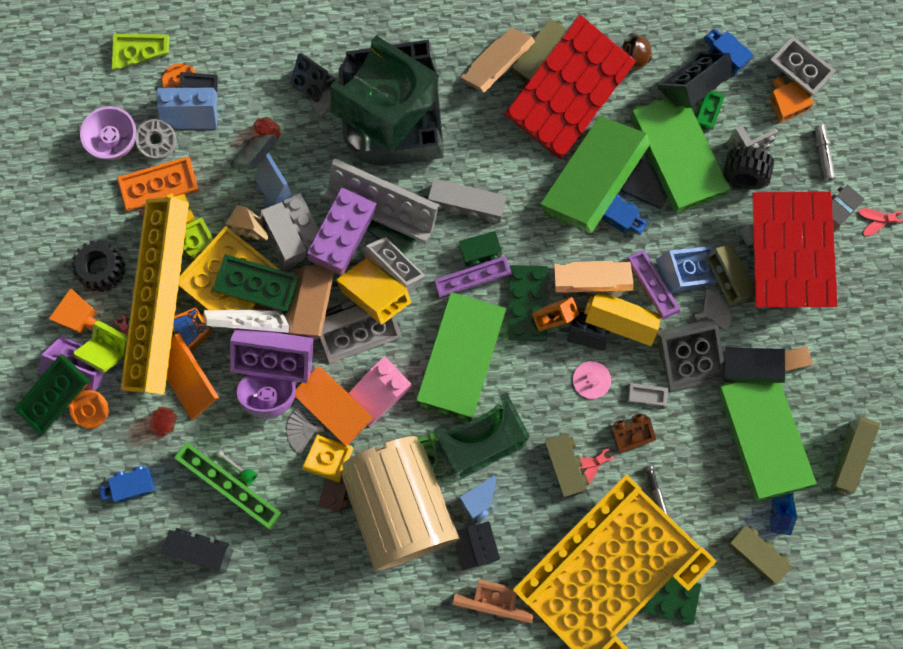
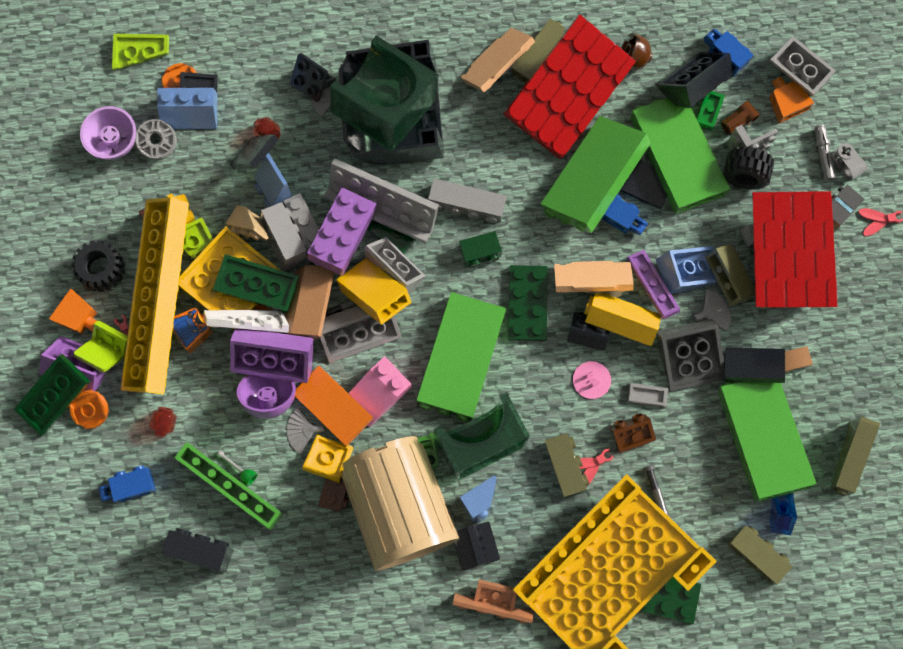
(157, 182): orange tile -> none
(188, 379): orange tile -> none
(473, 277): medium lavender tile -> none
(562, 311): orange torso -> none
(743, 116): none -> reddish brown piece
(849, 163): none -> light grey piece

